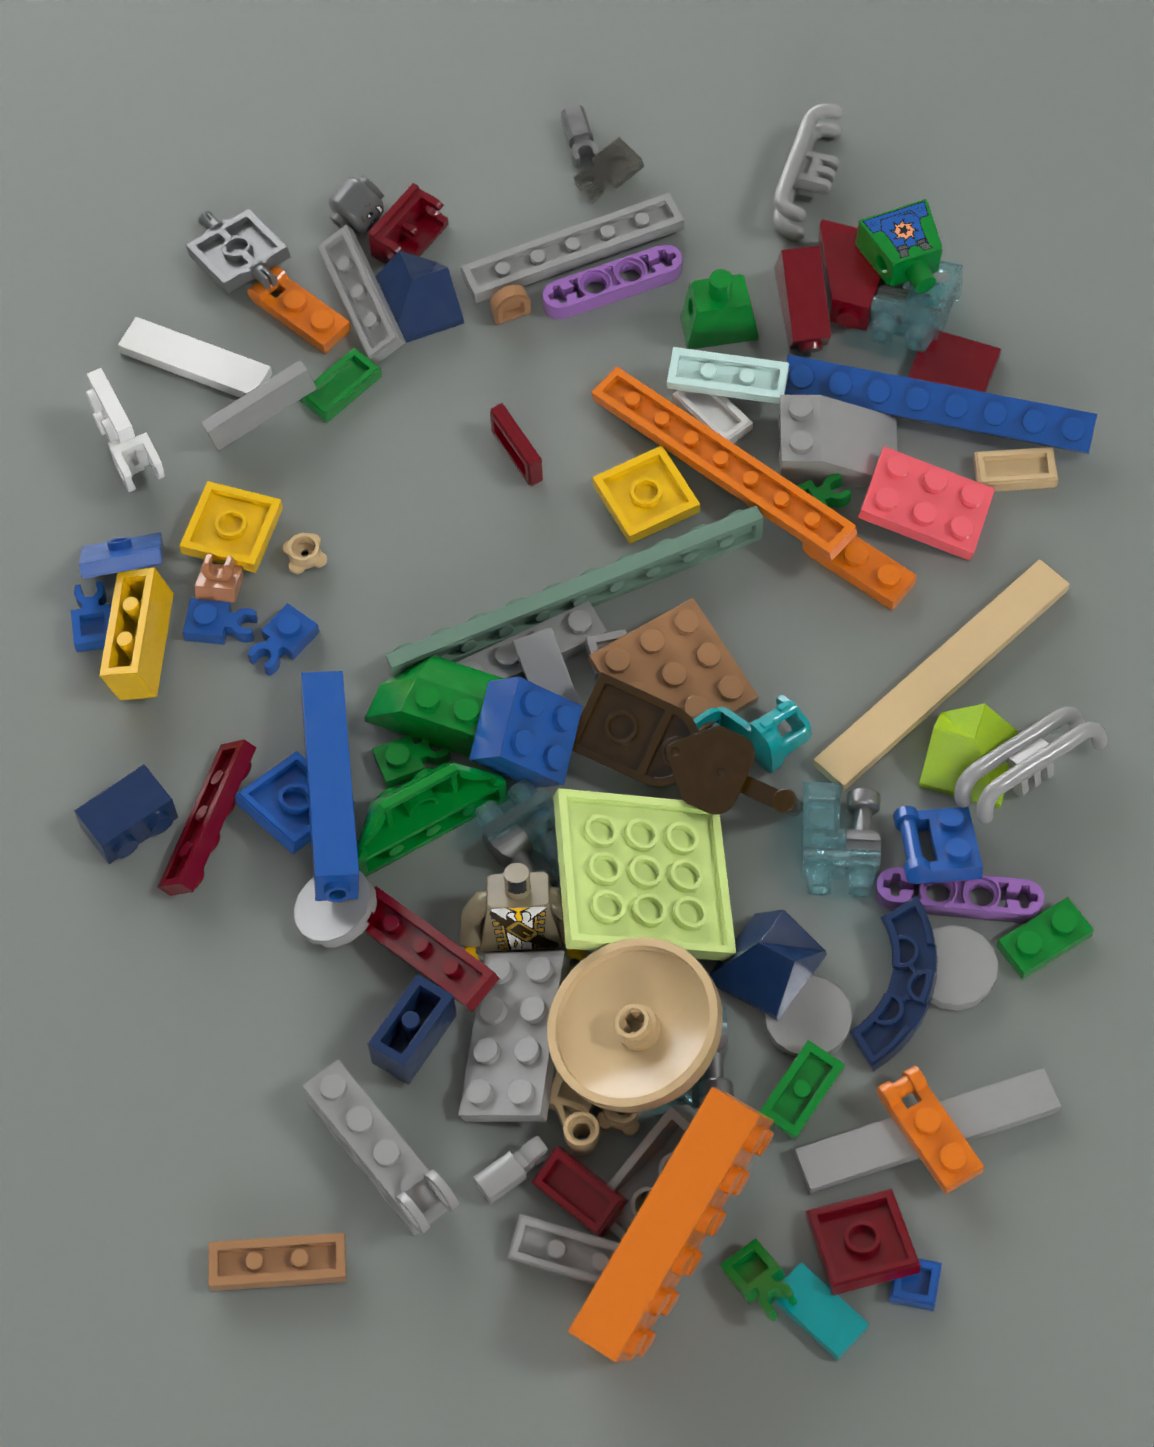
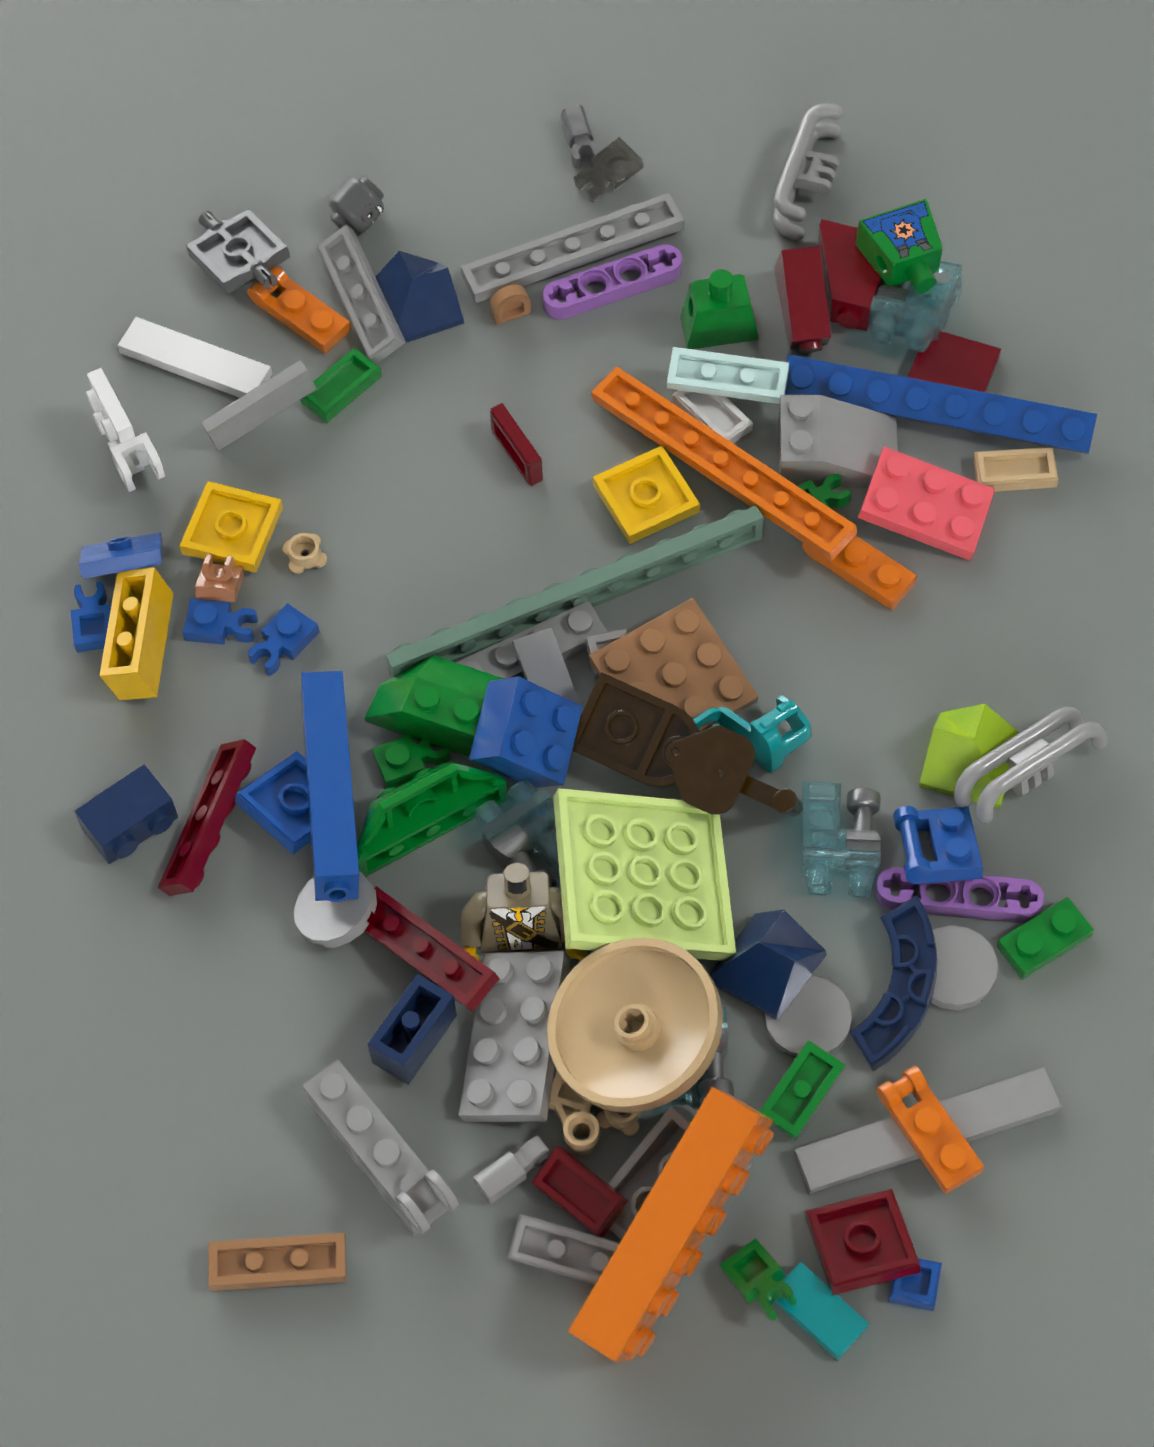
(408, 225): dark red hinge -> none
(940, 675): tan tile -> none

